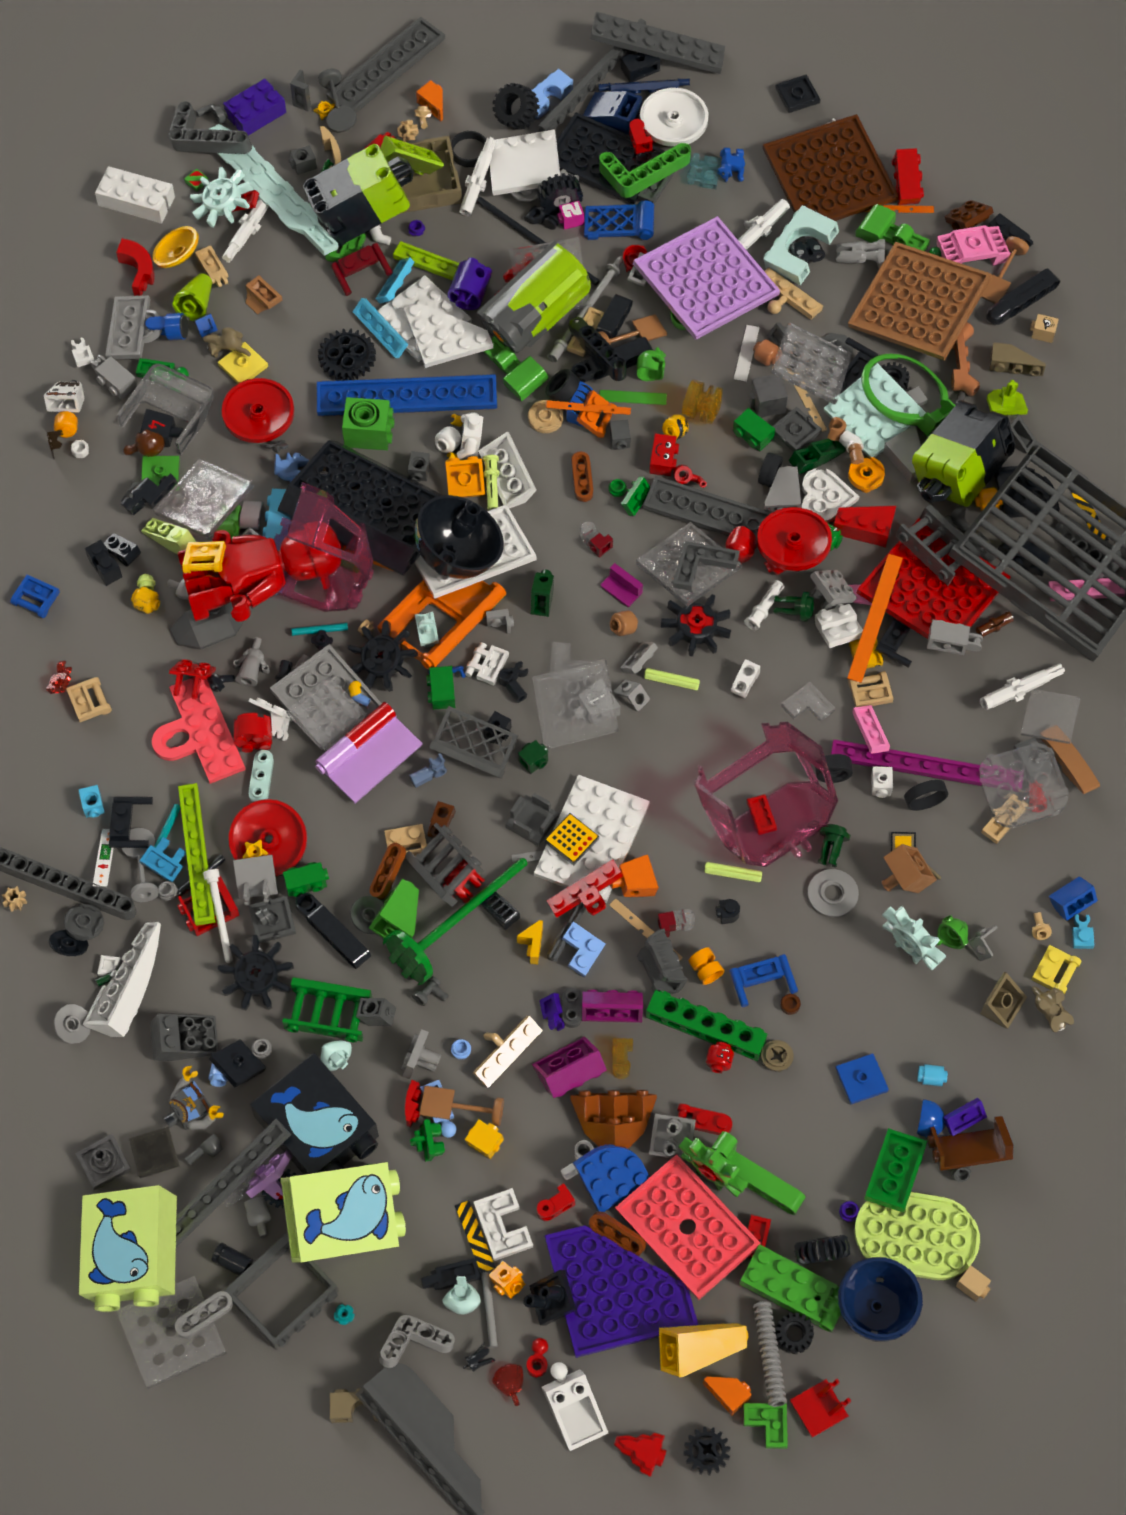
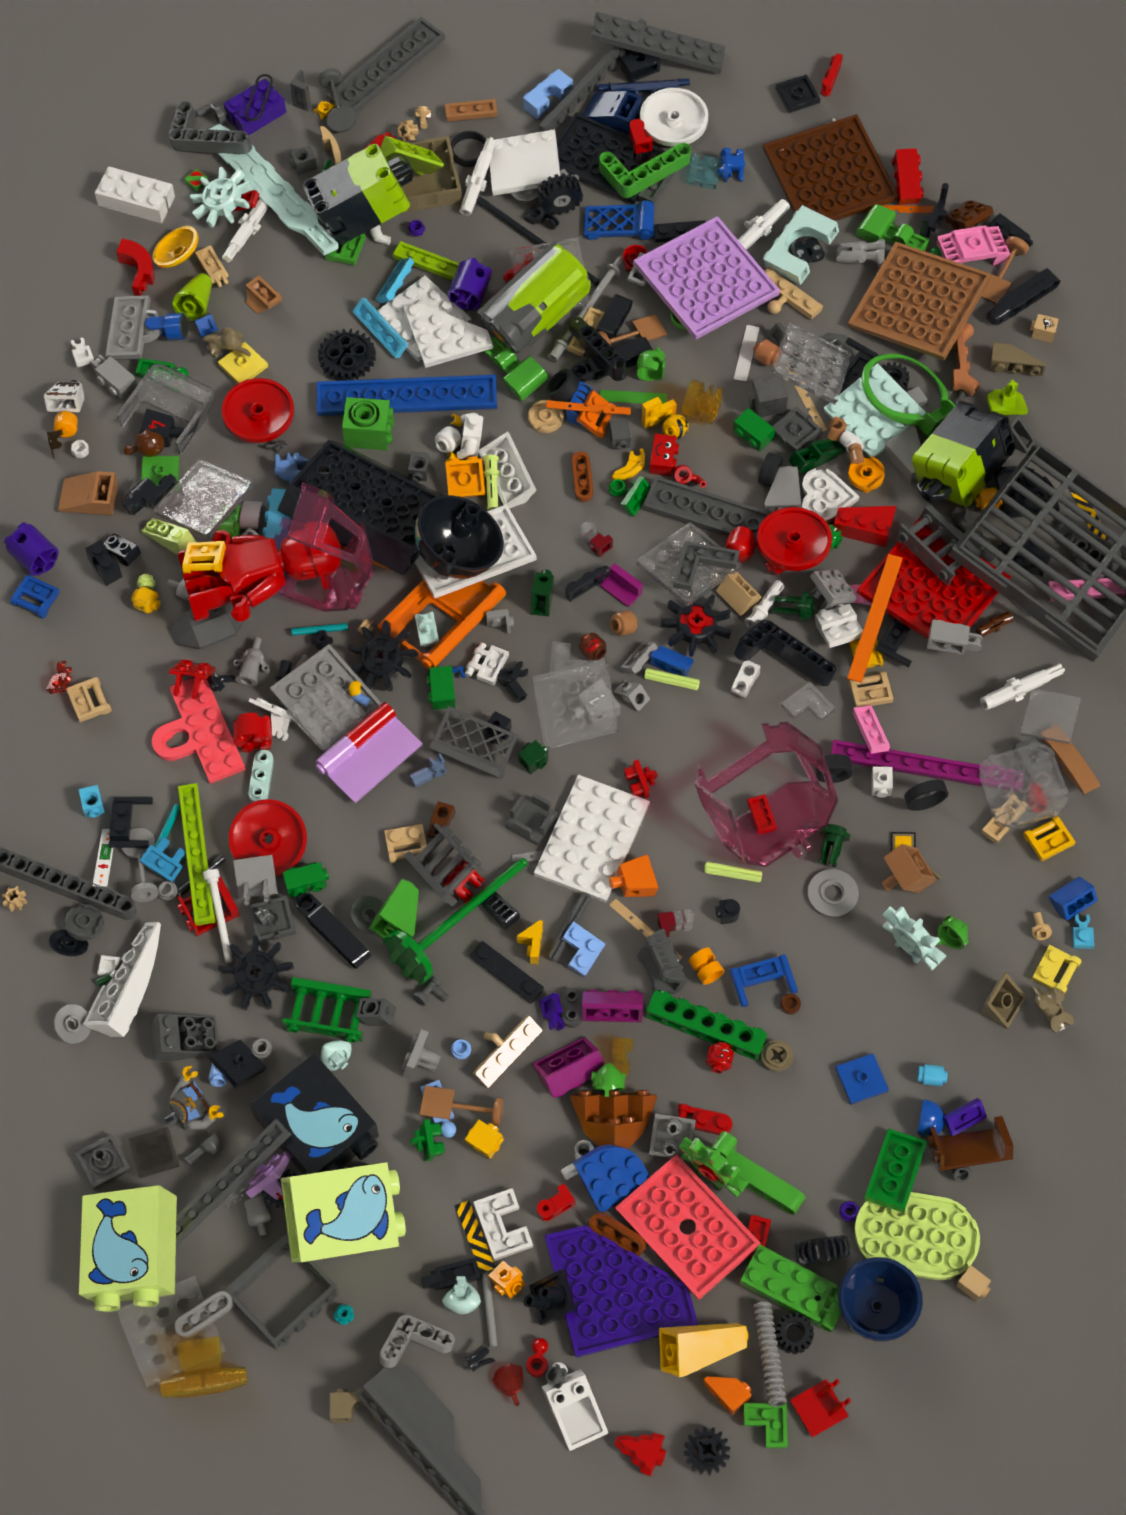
(31, 549): none -> dark purple cylinder
(89, 493): none -> medium nougat slope
(202, 1372): none -> clear yellow plate
(231, 1259): black piece -> none
(256, 846): yellow plate -> none
(268, 91): none -> black piece
(358, 261): dark red plate -> none
(387, 870): dark orange plate -> none
(411, 1108): red slope -> none
(432, 97): orange slope -> none
(471, 110): none -> medium nougat plate
(504, 103): black tyre -> none
(507, 972): none -> black plate
(556, 1377): none -> dark grey plate
(571, 215): dark pink brick -> none
(571, 839): yellow tile -> none
(586, 583): none -> black hinge
(586, 891): plate -> none
(592, 646): none -> copper head
(607, 1079): none -> bright green helmet
(633, 466): none -> yellow piece
(642, 786): none -> red hips
(655, 412): none -> yellow plate
(670, 231): none -> black plate
(671, 661): none -> blue panel
(738, 593): none -> tan brick
(787, 648): none -> black beam
(831, 75): none -> red plate
(931, 224): none -> black plate
(979, 941): light grey bracket -> none
(1052, 843): none -> yellow plate

